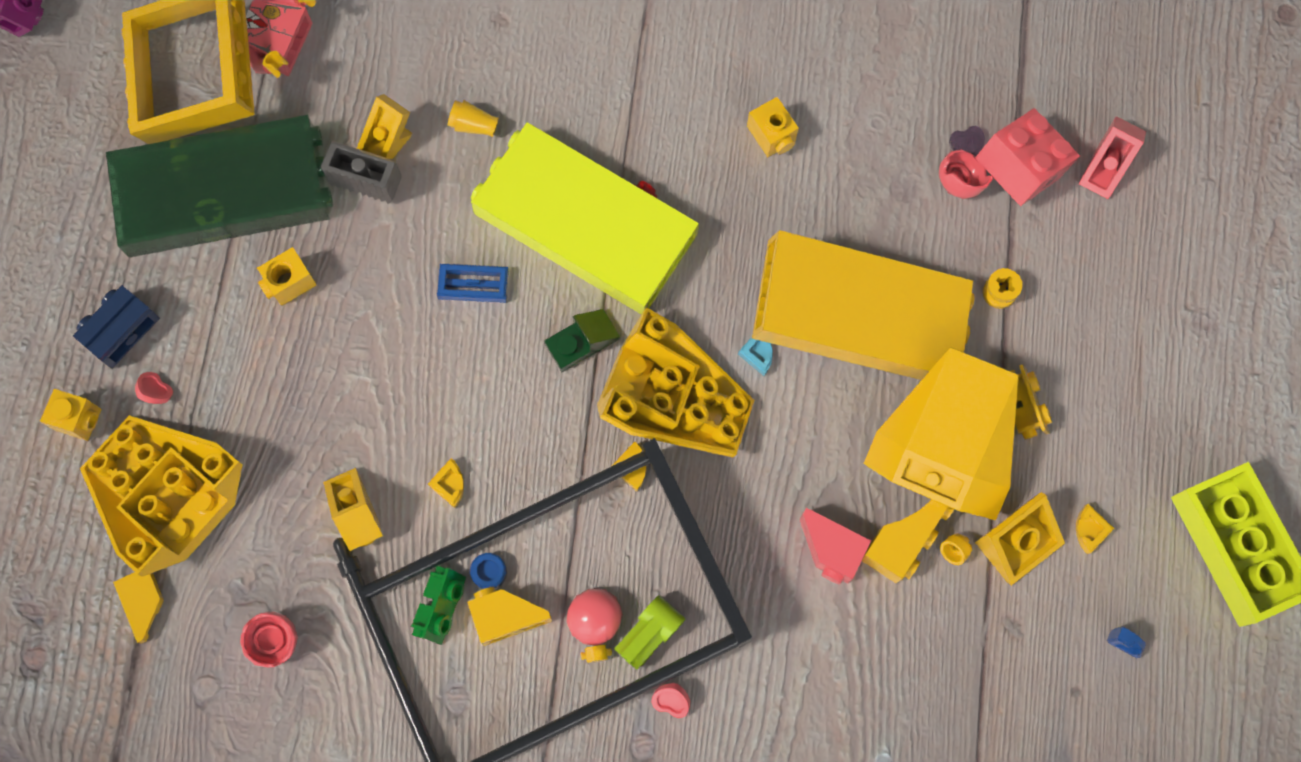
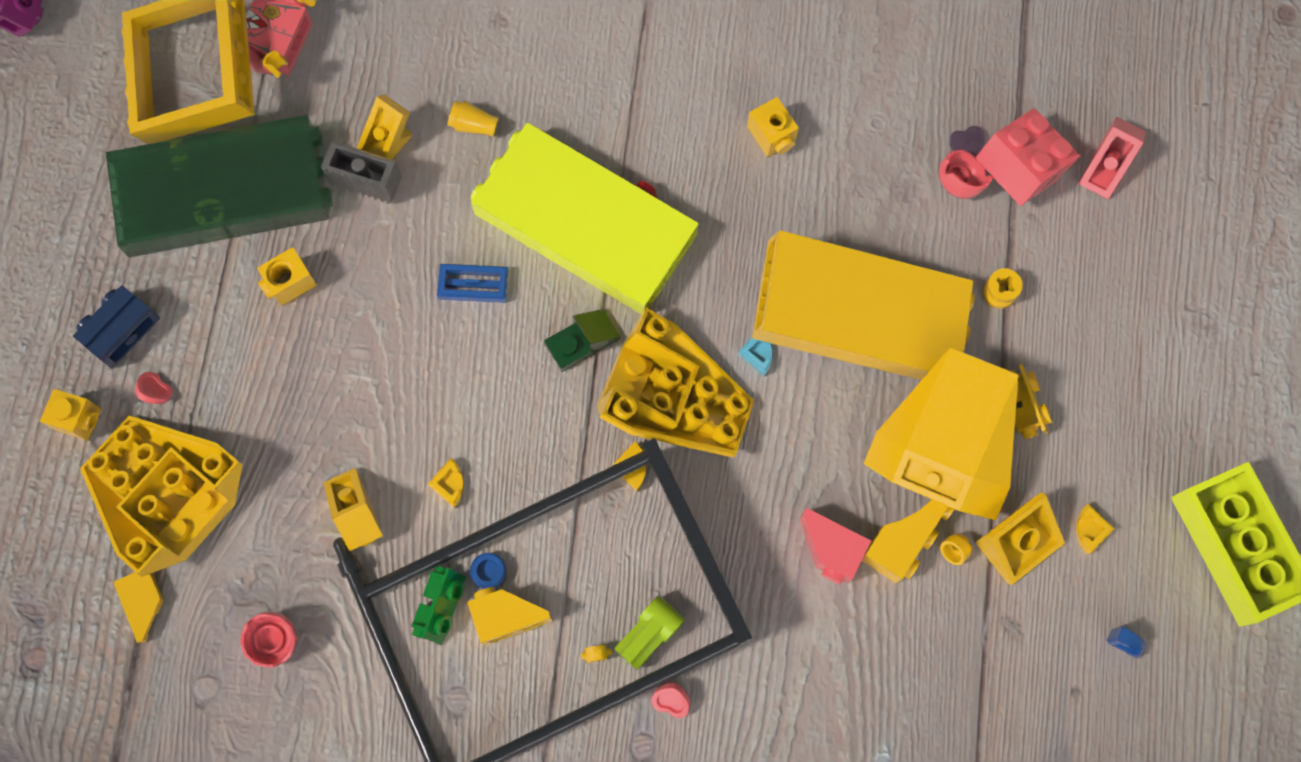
(594, 616): coral hair -> none

